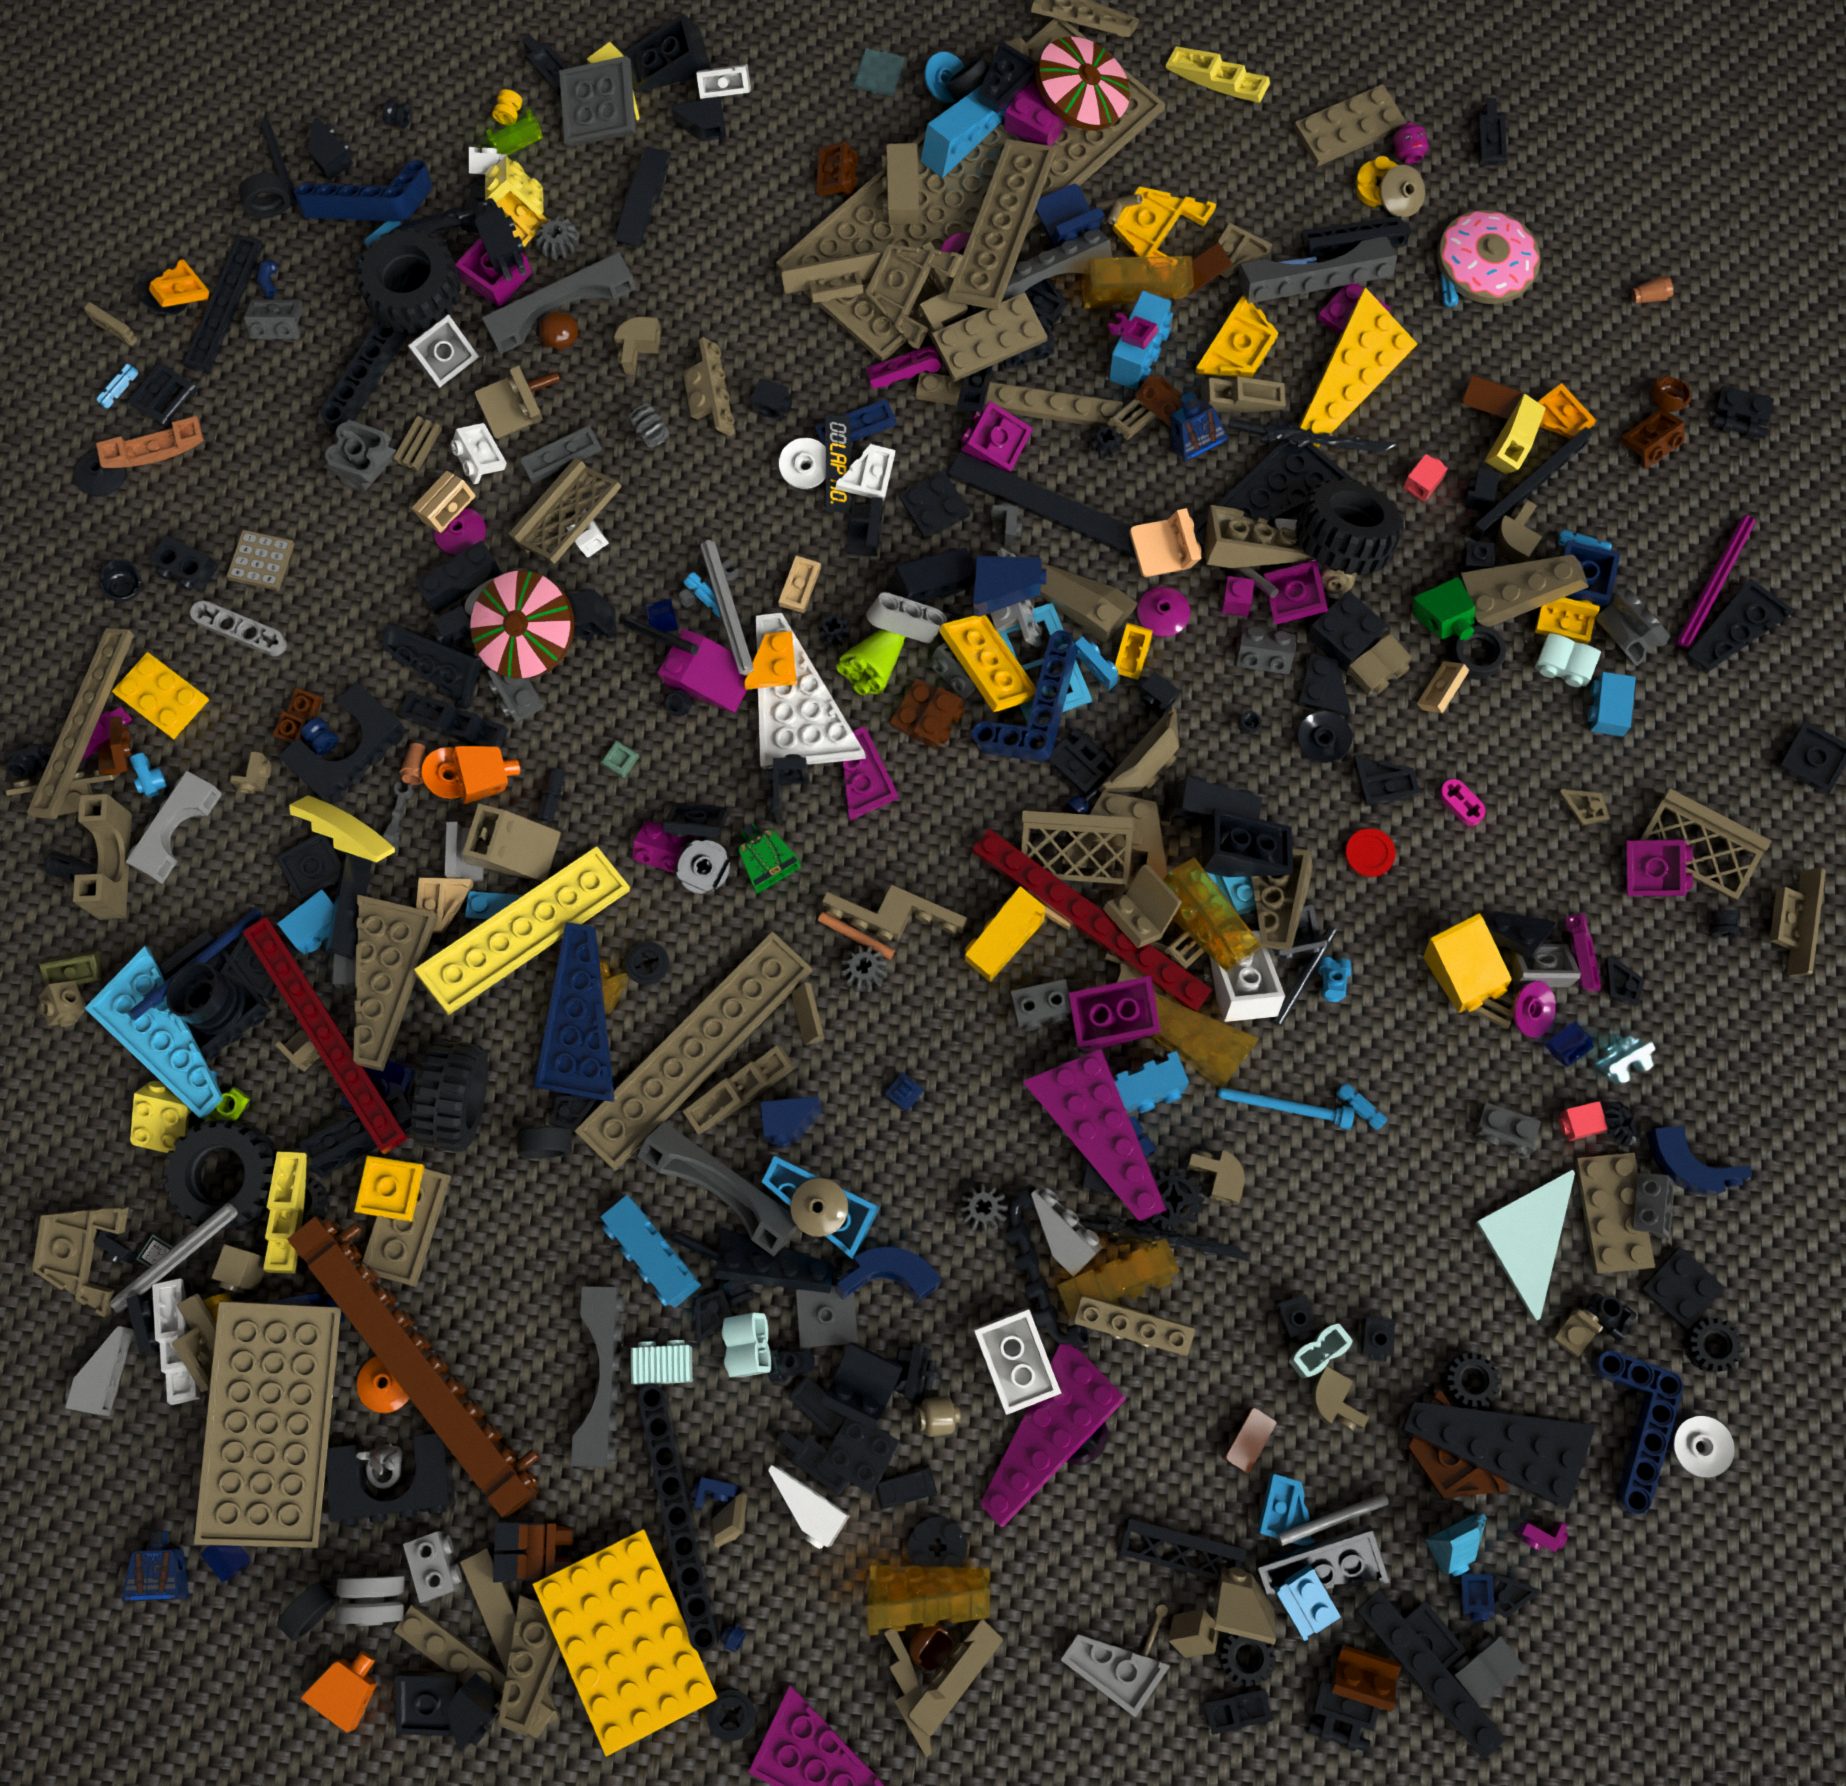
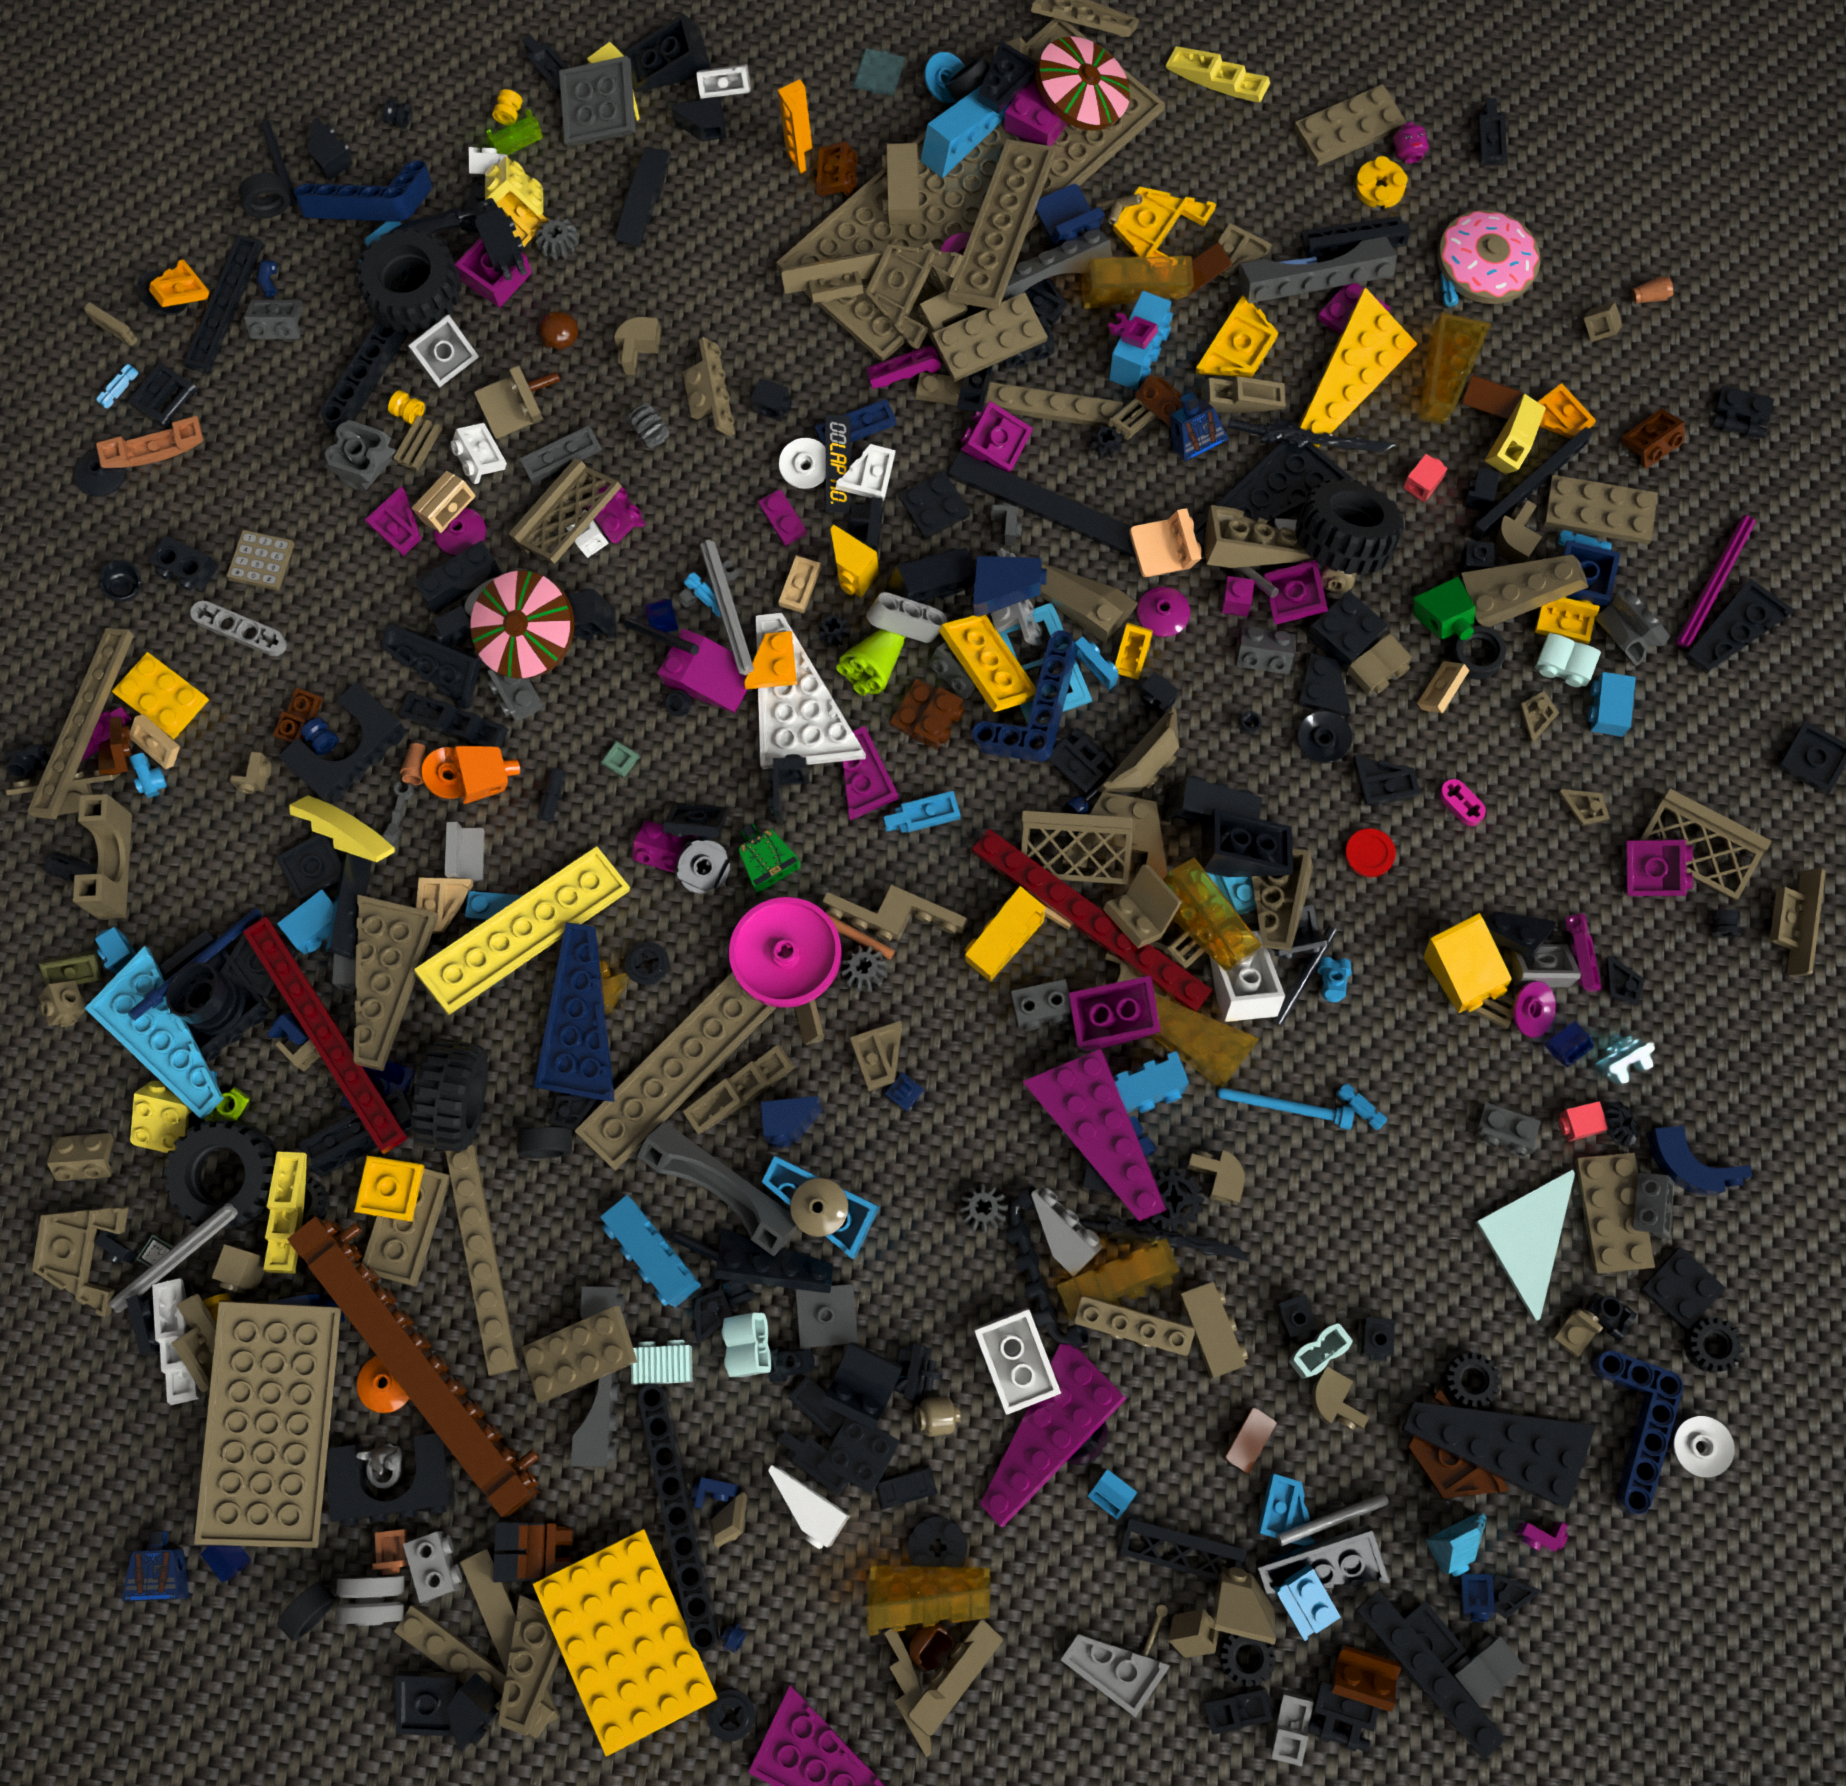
(81, 1157): none -> dark tan bracket
(97, 1382): light grey slope -> none
(114, 949): none -> dark azure brick
(153, 852): light grey arch -> none
(154, 741): none -> tan plate
(288, 1026): none -> dark blue bracket
(343, 1691): orange torso -> none
(390, 1551): none -> nougat bracket
(396, 522): none -> magenta wing
(404, 406): none -> yellow wheel
(482, 1261): none -> dark tan plate
(510, 844): dark tan slope -> none
(579, 1354): none -> dark tan plate
(604, 279): dark grey arch -> none
(618, 516): none -> magenta bracket
(782, 517): none -> magenta plate
(785, 952): none -> dark pink dish
(795, 122): none -> light orange fence
(854, 562): none -> yellow slope
(878, 1054): none -> dark tan wing
(894, 1264): dark blue arch -> none
(923, 813): none -> dark azure hinge
(1112, 1494): none -> dark azure piece
(1213, 1329): none -> dark tan brick
(1291, 1728): none -> light grey slope
(1394, 193): dark tan dish -> none
(1449, 361): none -> clear yellow wedge
(1538, 714): none -> dark tan piece
(1600, 509): none -> dark tan plate
(1603, 321): none -> dark tan panel
(1670, 394): reddish brown hair -> none

